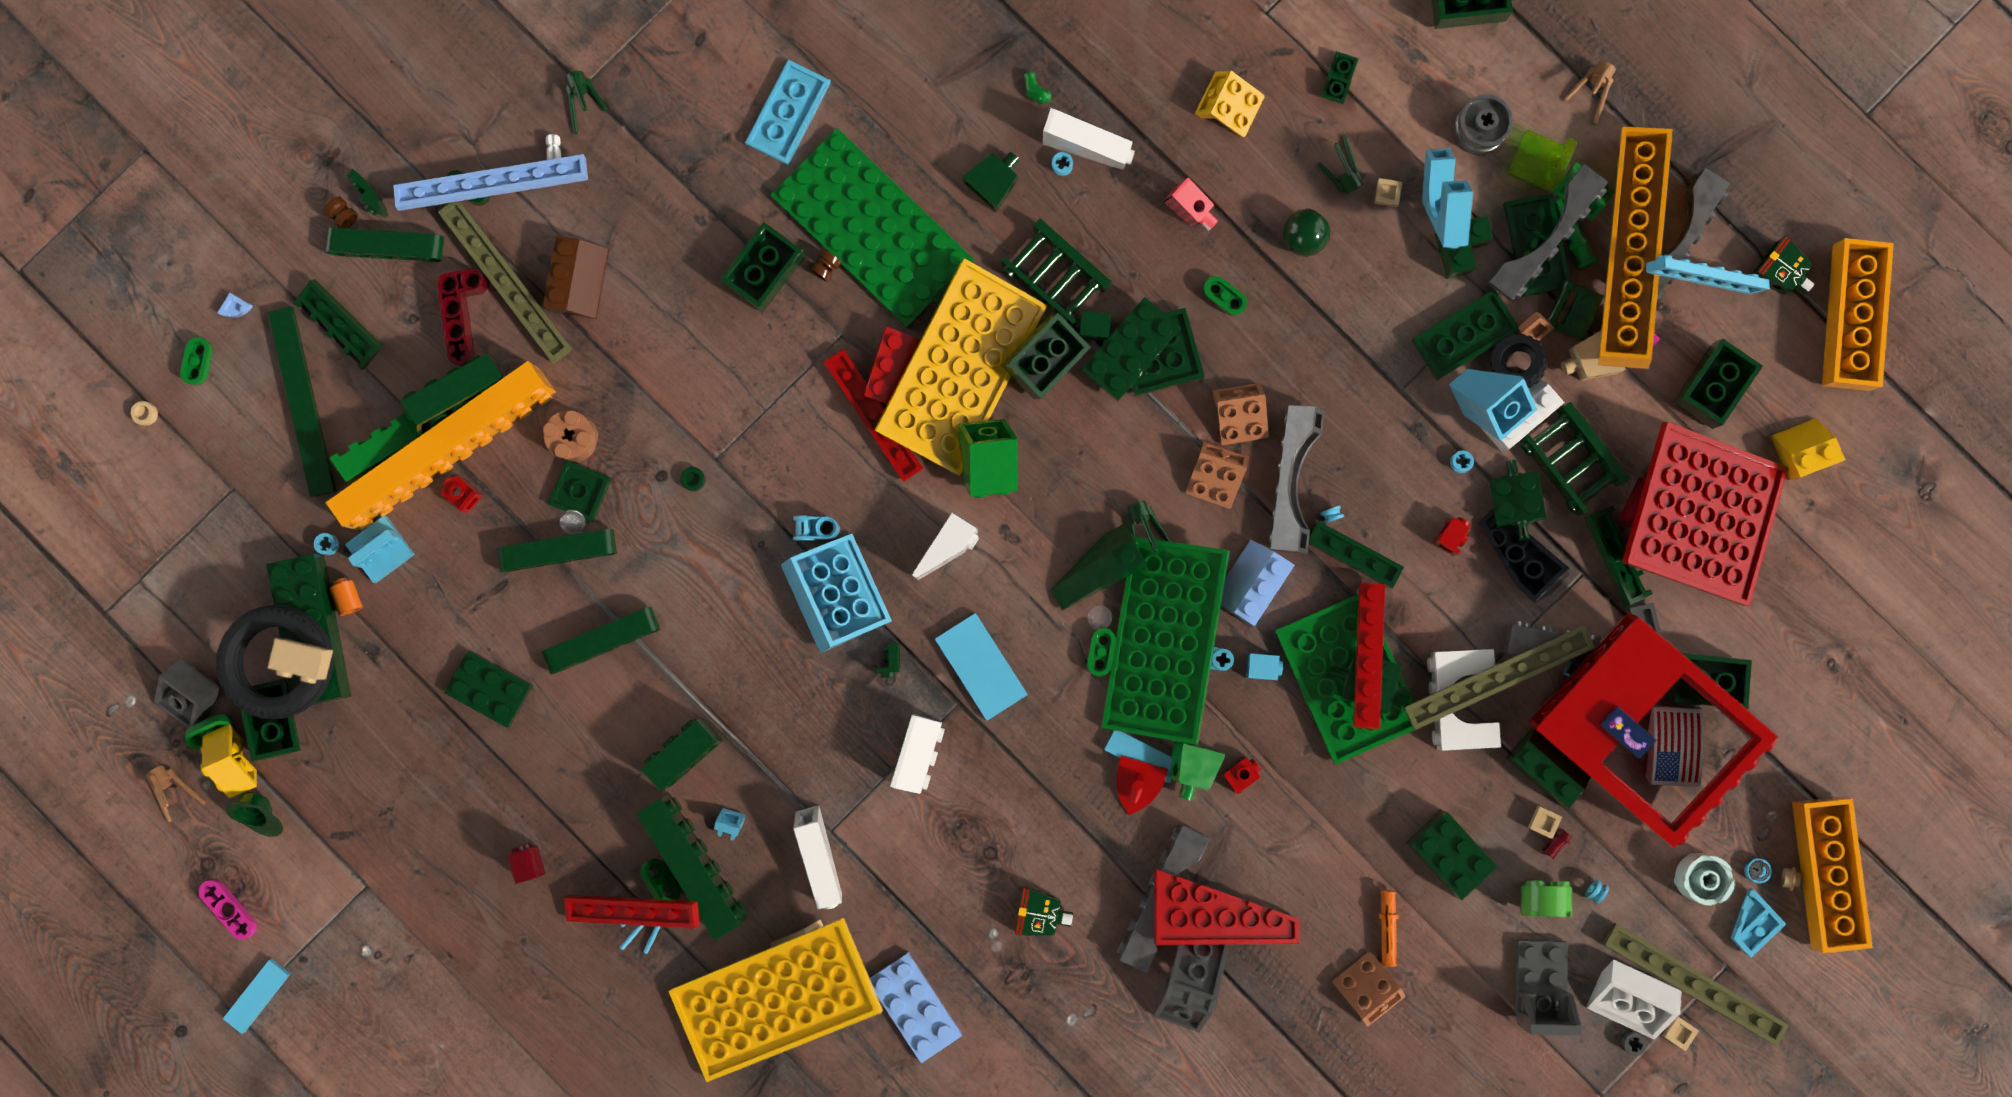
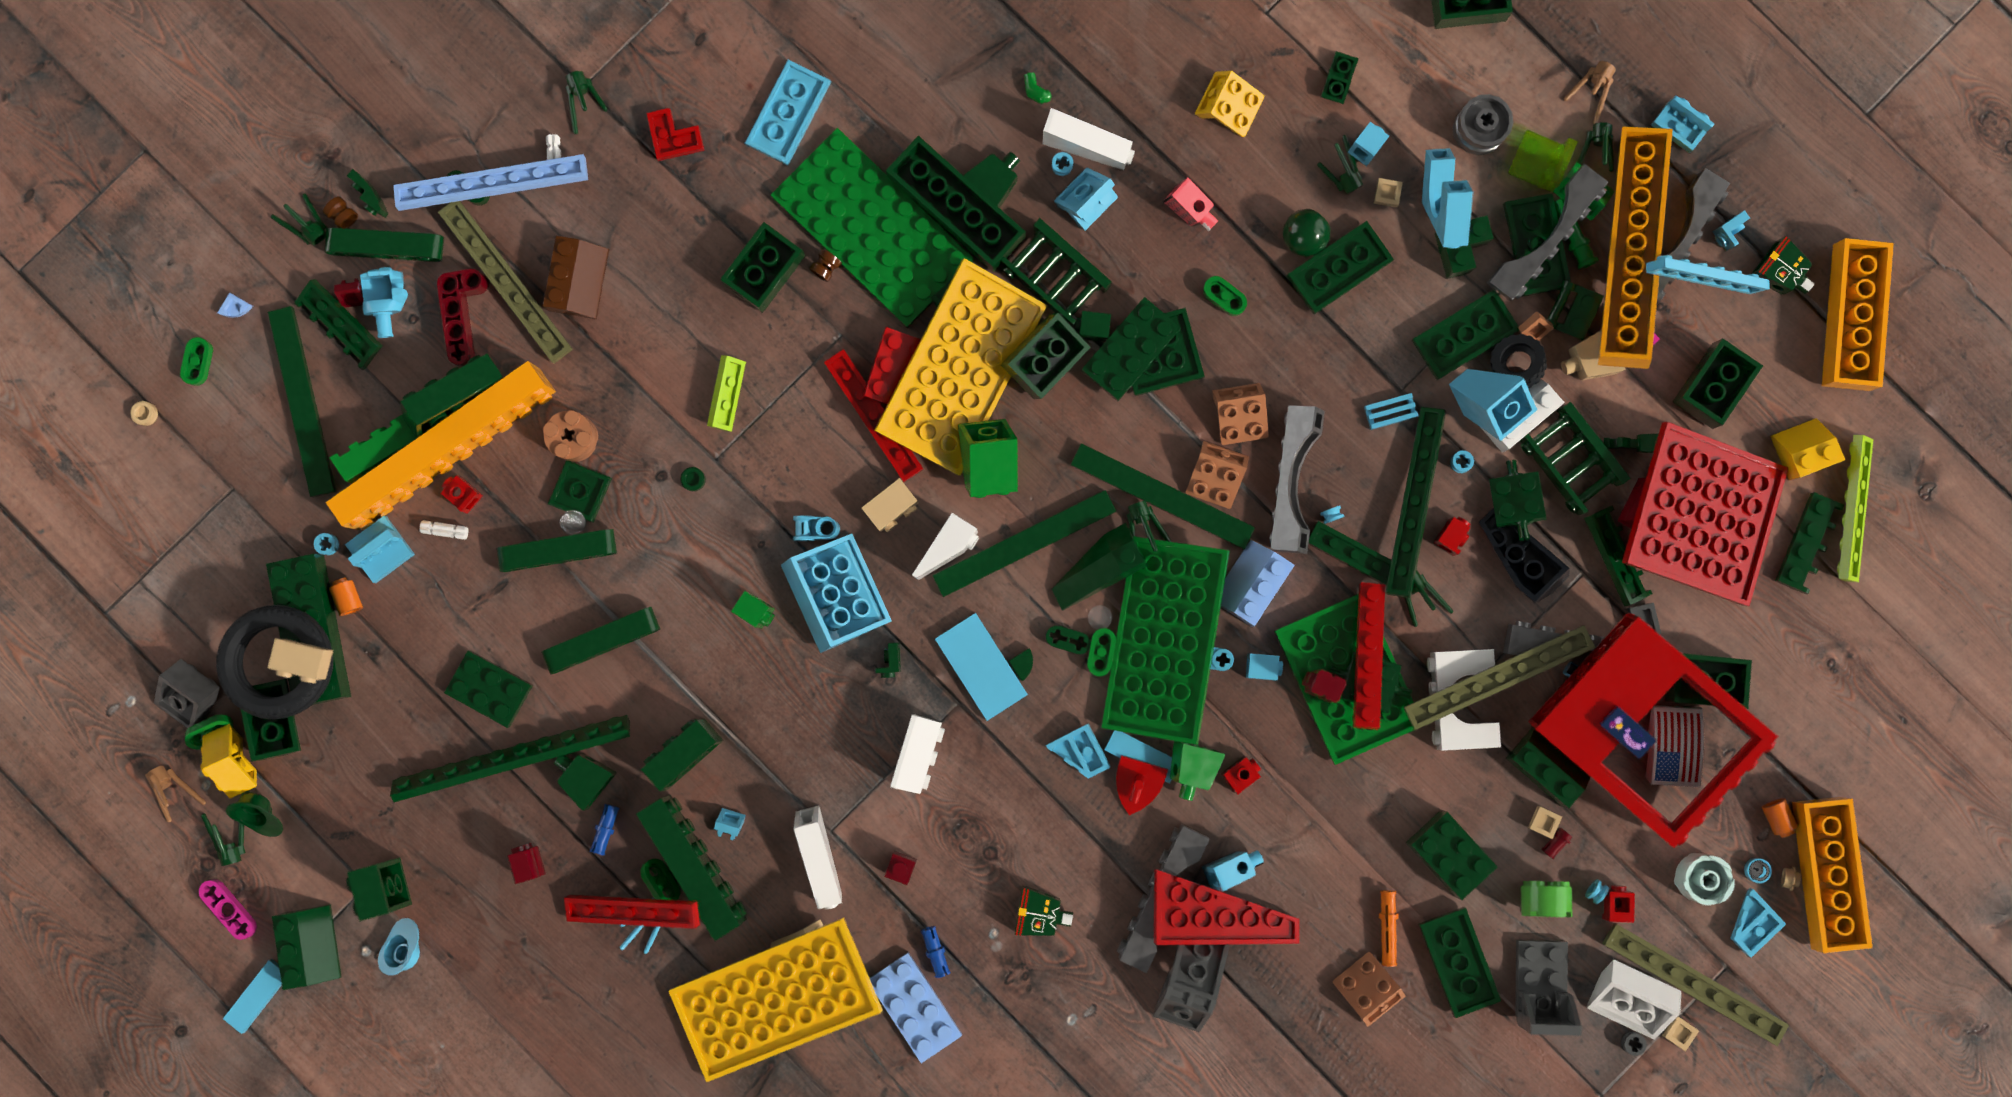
(226, 853): none -> dark green plant
(306, 947): none -> dark green slope
(312, 231): none -> dark green plant
(349, 293): none -> dark red tile
(378, 889): none -> dark green brick
(383, 297): none -> medium azure piece
(400, 948): none -> medium azure piece
(444, 529): none -> white axle
(510, 758): none -> dark green plate
(583, 778): none -> dark green torso
(604, 829): none -> blue pin
(669, 141): none -> red plate
(726, 393): none -> lime plate
(754, 610): none -> green brick
(890, 506): none -> tan brick
(900, 868): none -> dark red brick
(935, 951): none -> blue pin
(955, 203): none -> dark green brick
(1023, 664): none -> dark green tile
(1024, 543): none -> dark green tile
(1069, 633): none -> dark green beam
(1081, 751): none -> medium azure wing
(1087, 197): none -> medium azure bracket
(1162, 496): none -> dark green tile
(1224, 874): none -> medium azure torso
(1324, 685): none -> dark red brick
(1340, 267): none -> dark green plate
(1368, 143): none -> medium azure brick
(1411, 406): none -> medium azure tile
(1415, 502): none -> dark green tile
(1419, 585): none -> dark green plant
(1459, 962): none -> dark green plate
(1603, 138): none -> dark green plant
(1625, 910): none -> red brick
(1644, 443): none -> dark green piece
(1687, 123): none -> medium azure bracket
(1725, 233): none -> medium azure bracket
(1780, 817): none -> orange brick
(1807, 542): none -> dark green hinge
(1856, 505): none -> lime plate

